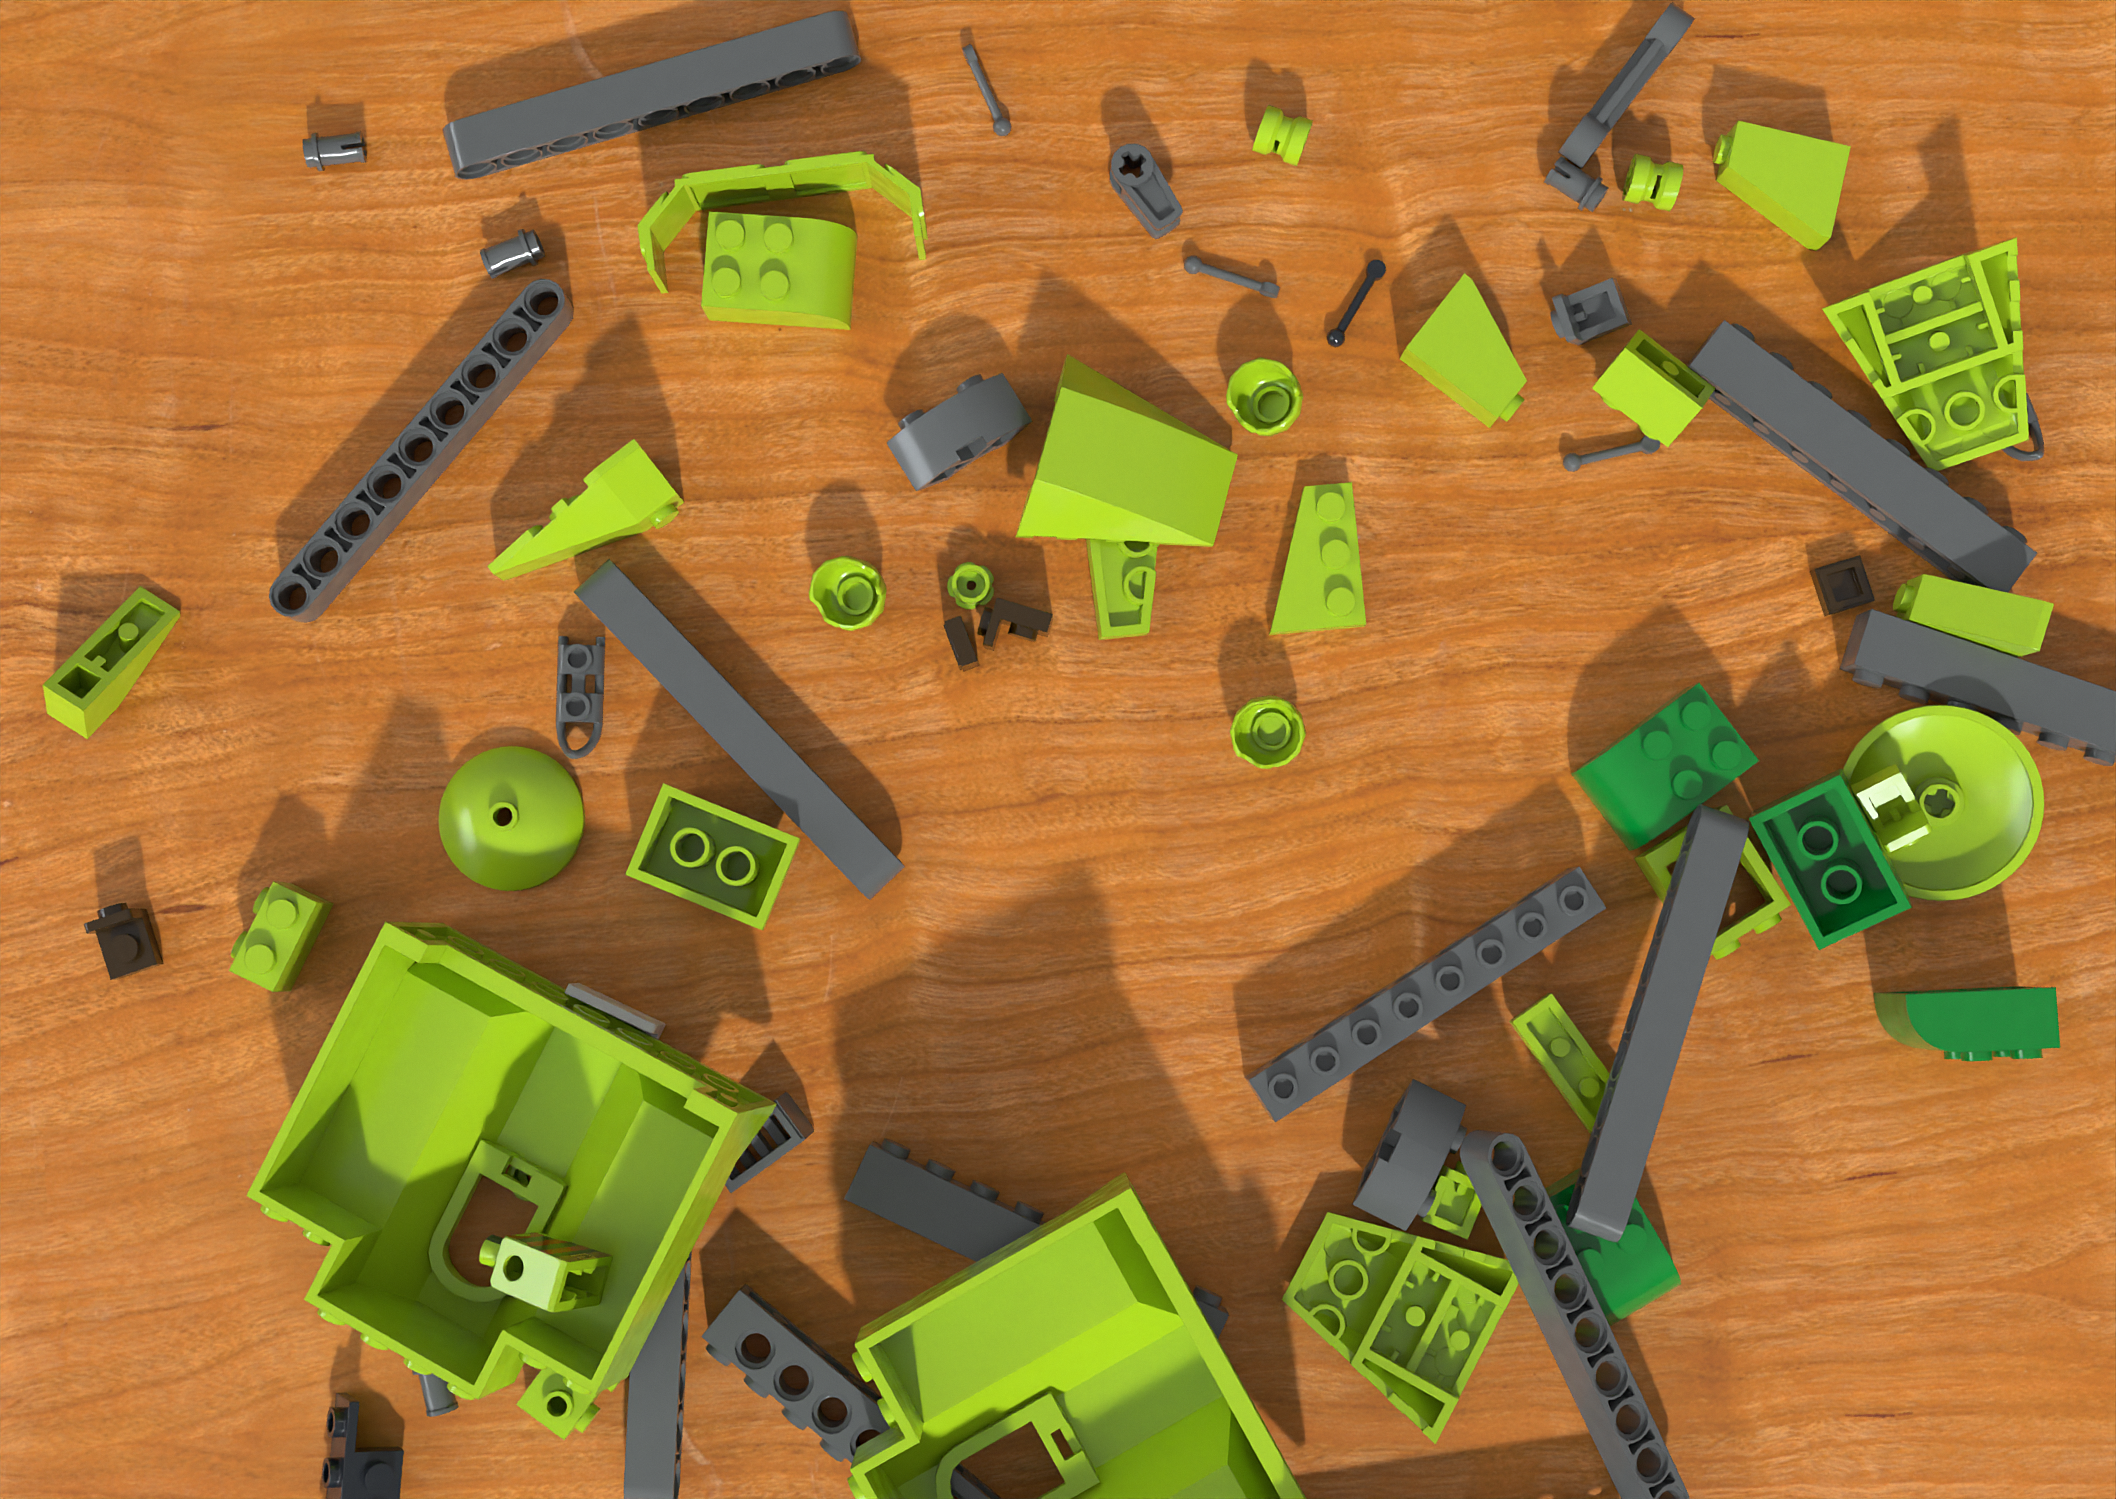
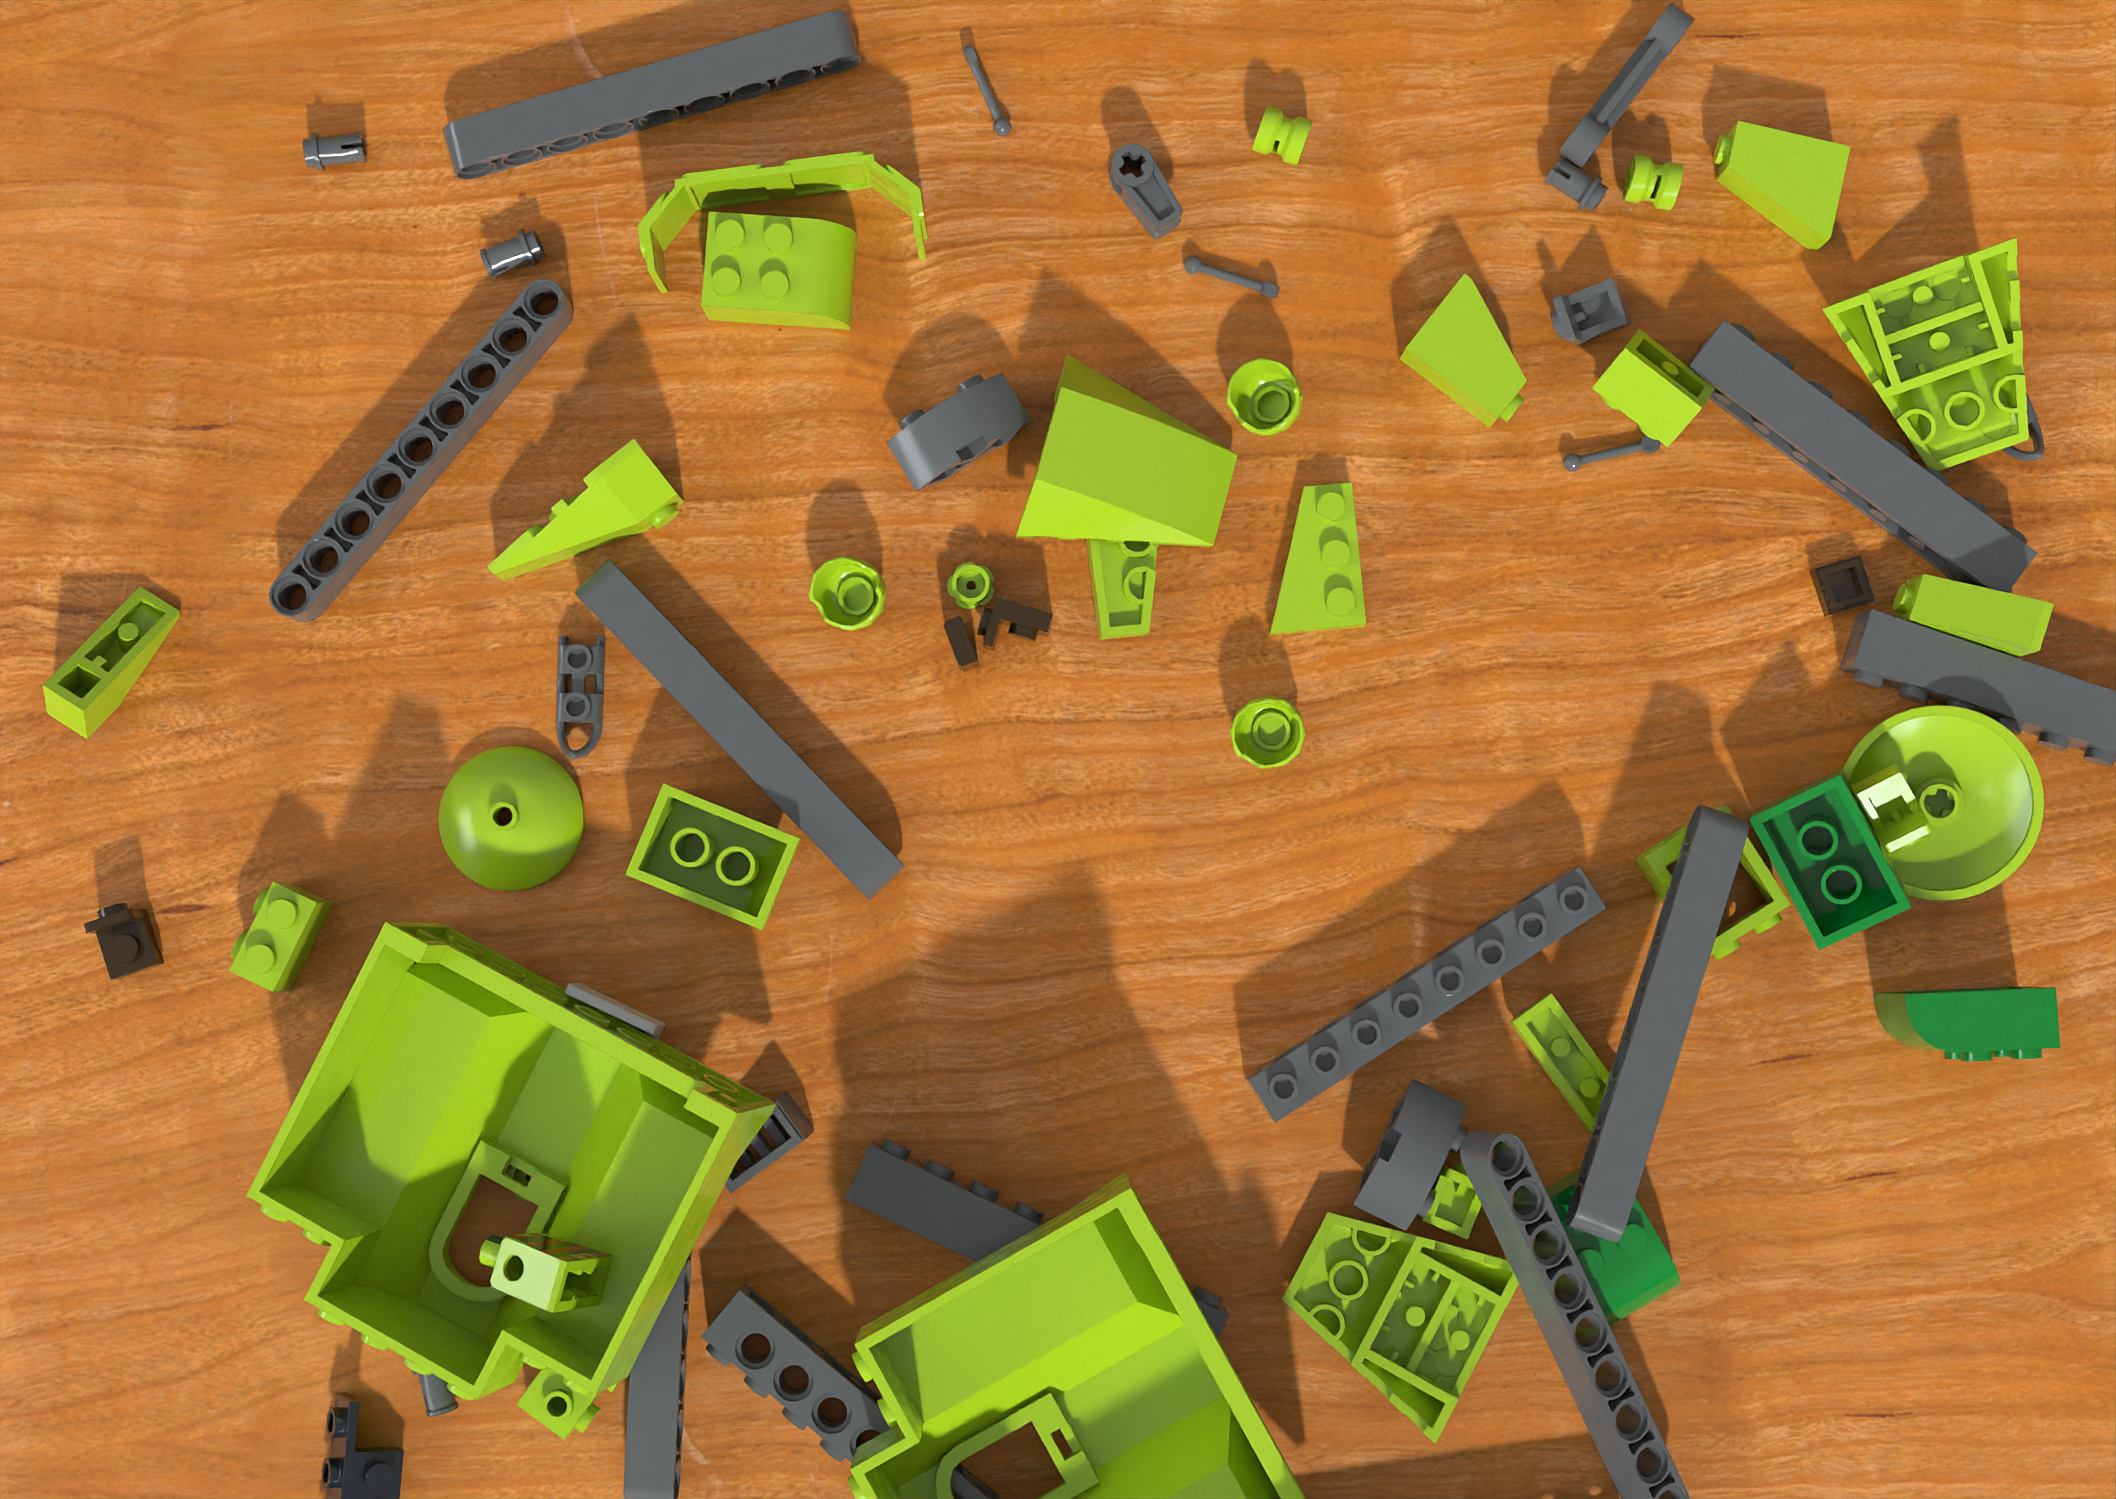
(1375, 272): black hinge -> none
(1665, 767): green brick -> none

